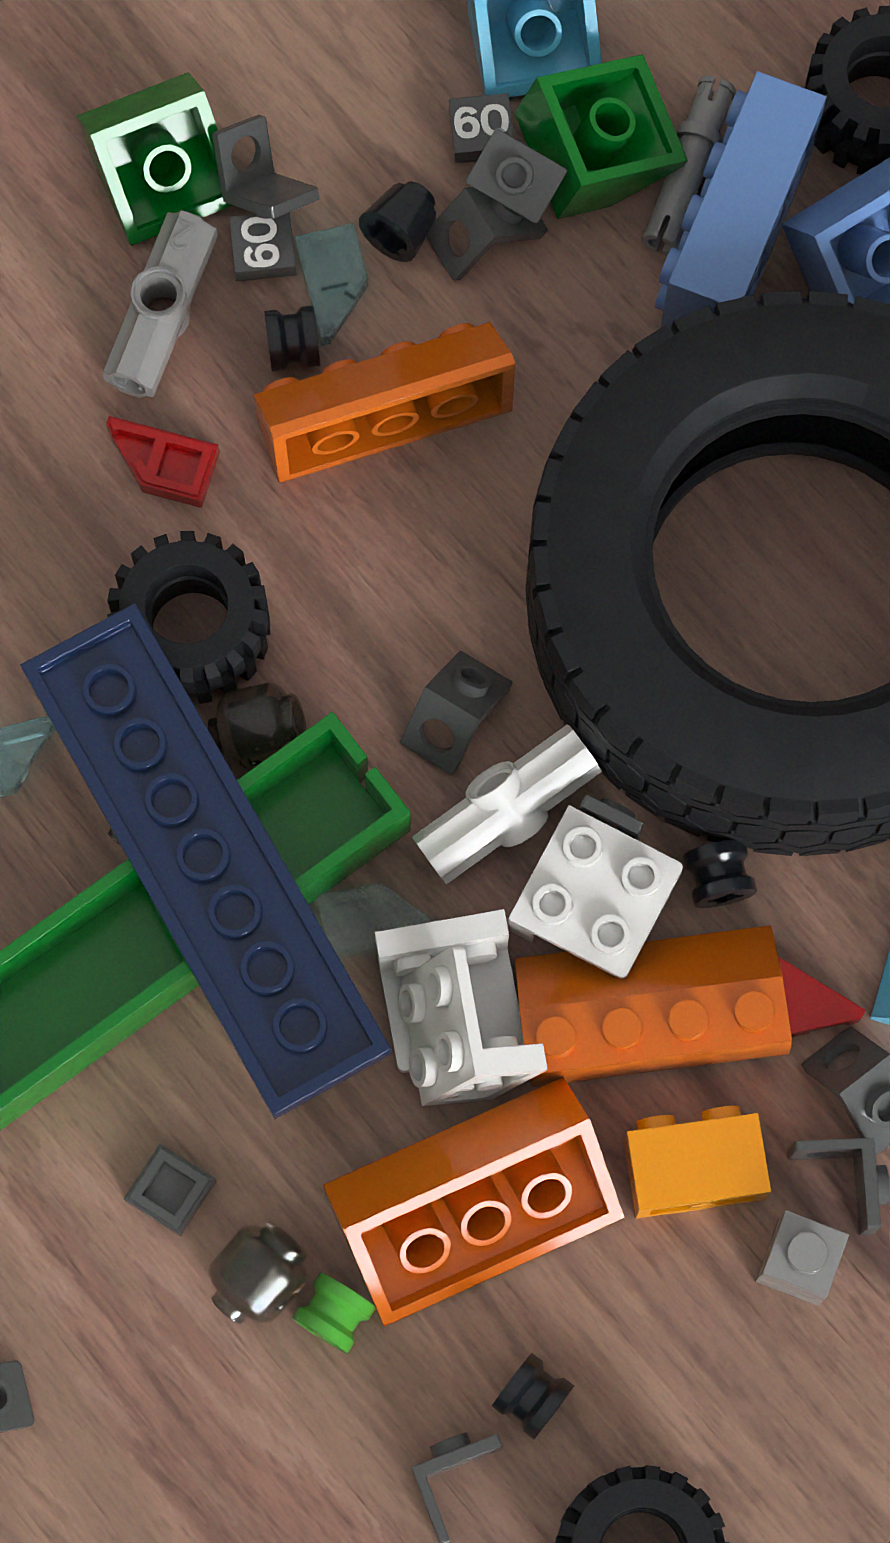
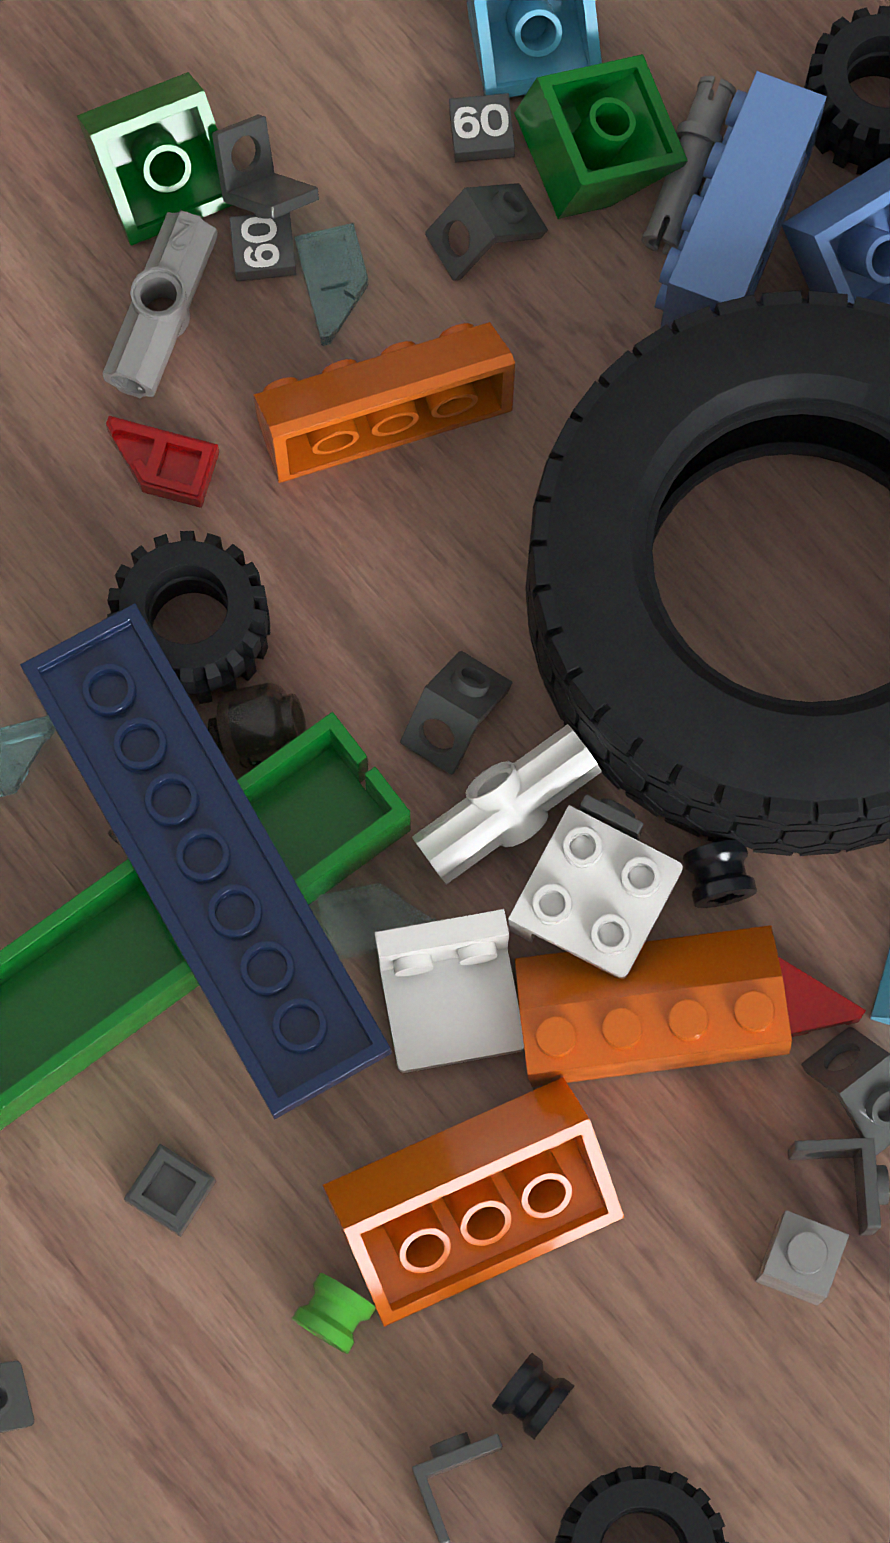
(257, 1273): clear smoke head -> none
(292, 338): black wheel -> none
(399, 220): black hat -> none
(447, 1048): white bracket -> none
(516, 175): dark grey bracket -> none
(696, 1162): light orange brick -> none

